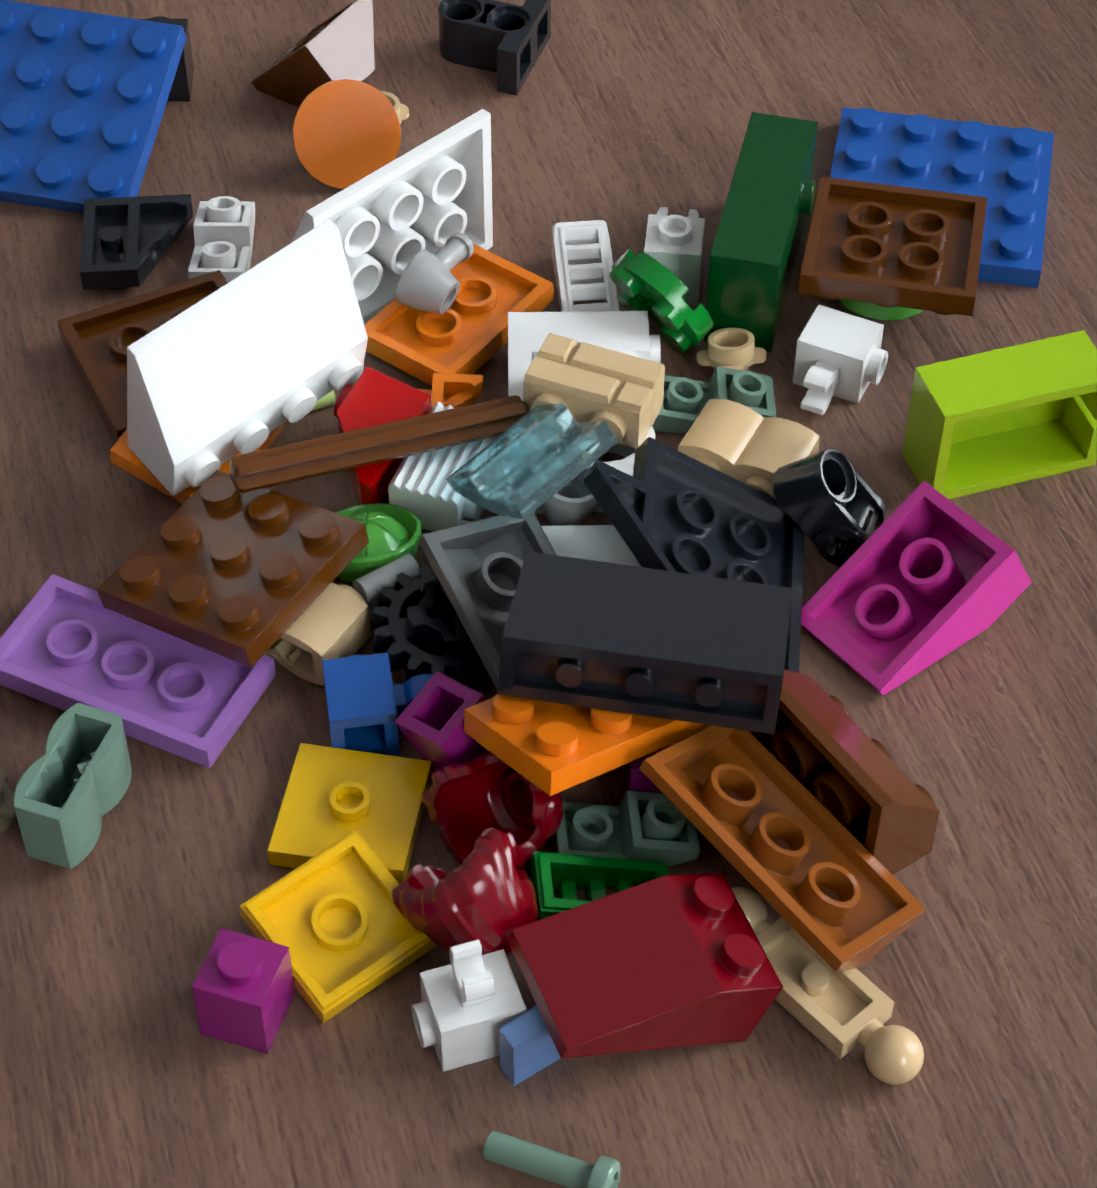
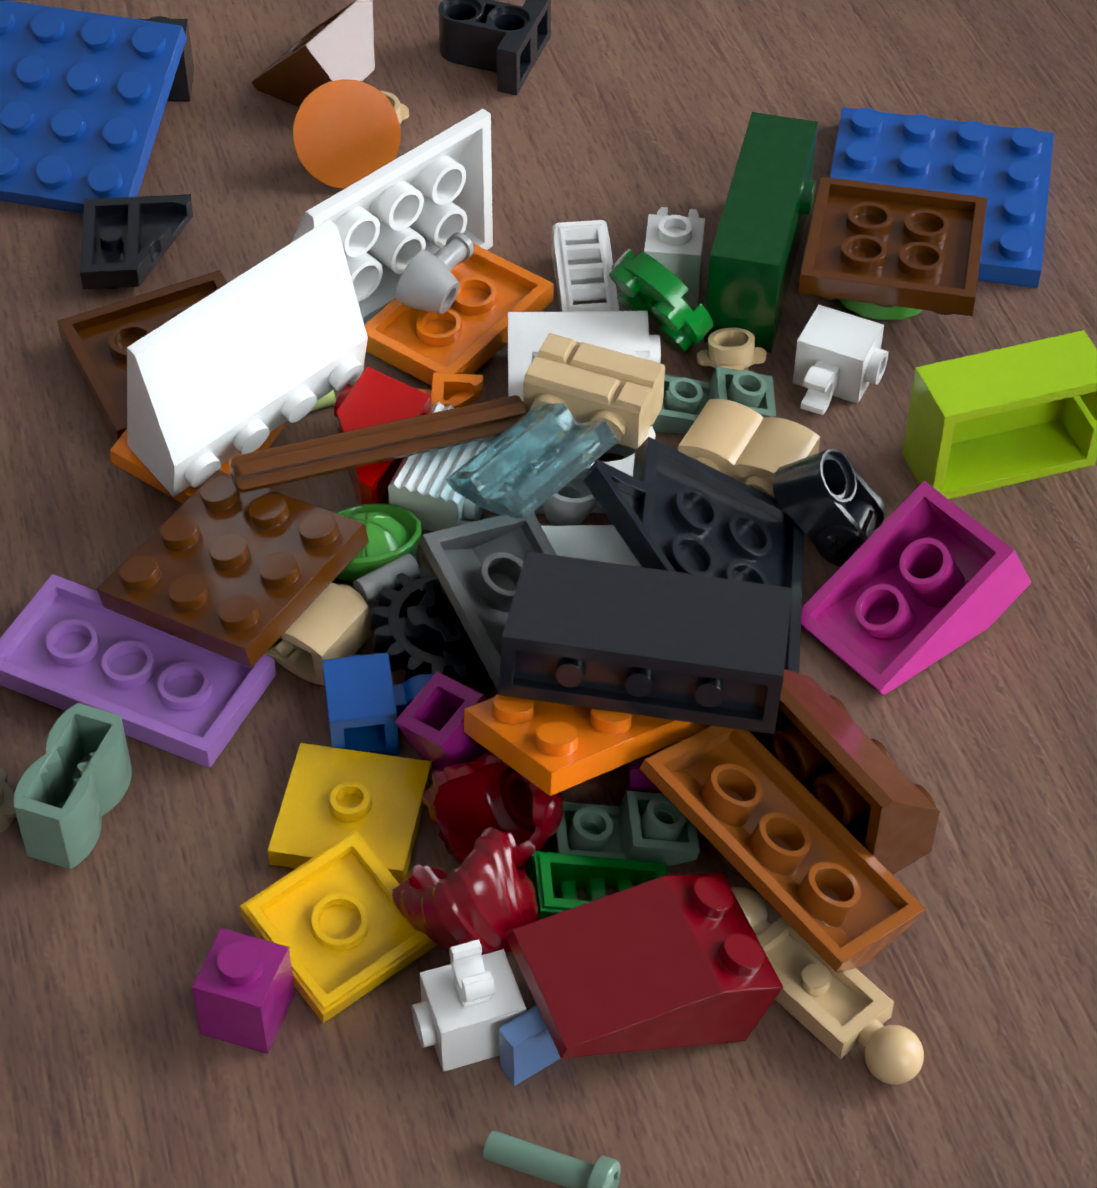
(223, 237): white slope -> none

